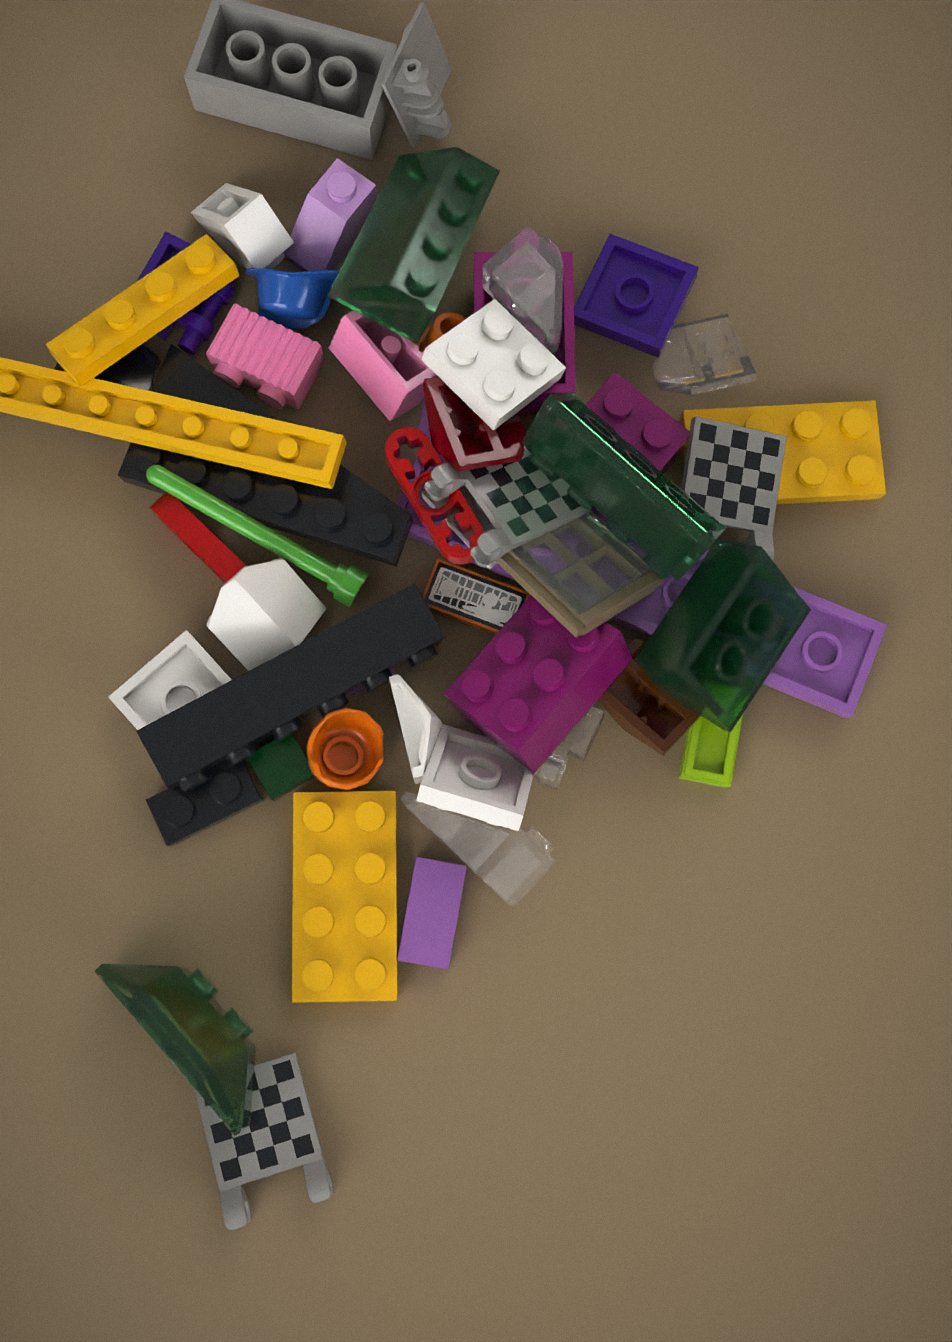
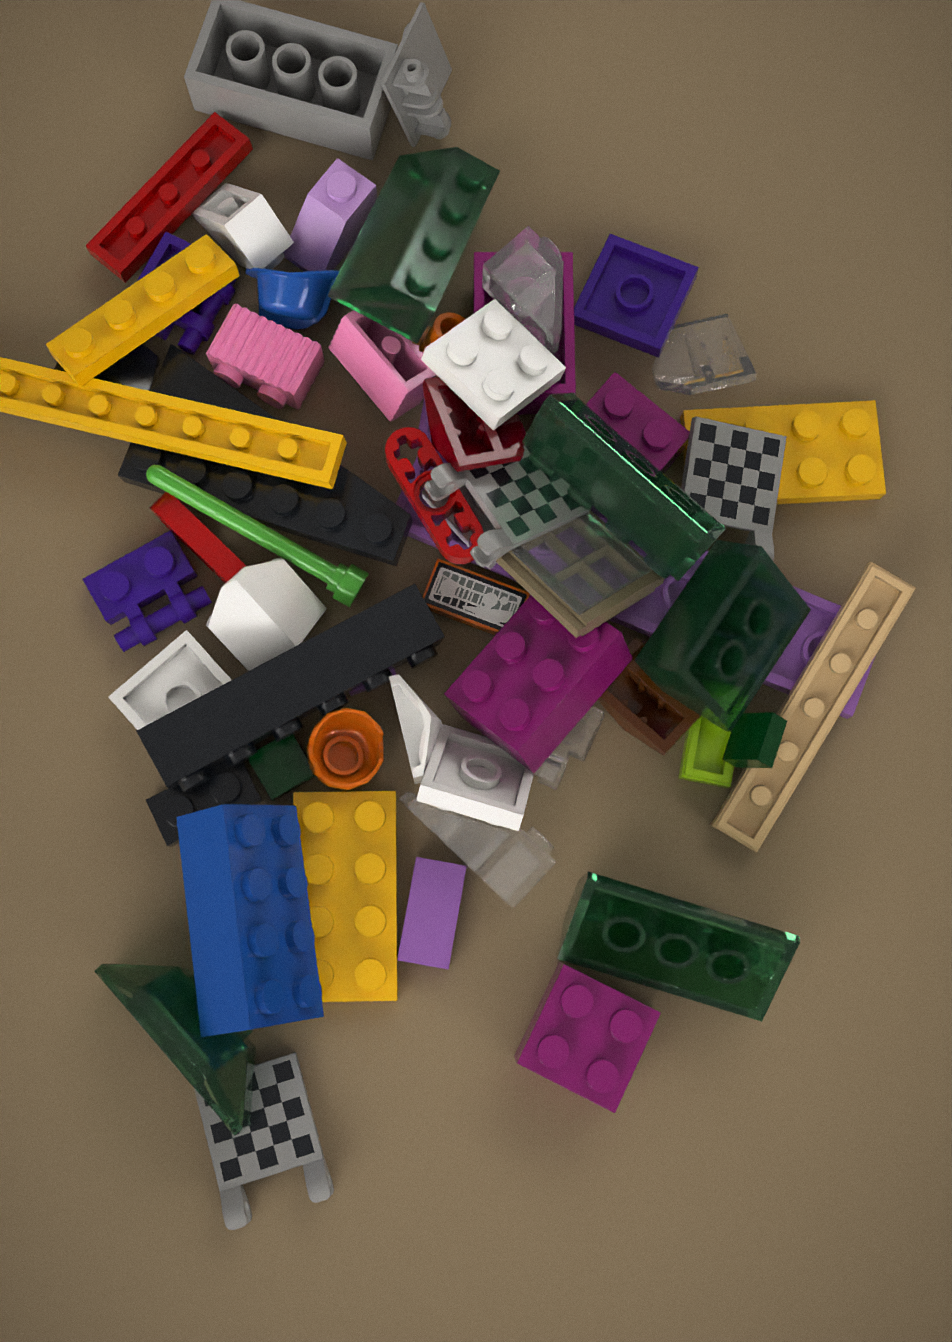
(140, 579): none -> dark purple plate
(169, 196): none -> red plate
(248, 917): none -> blue brick
(586, 1037): none -> magenta brick
(675, 946): none -> clear green slope
(755, 740): none -> dark green tile
(816, 703): none -> tan tile

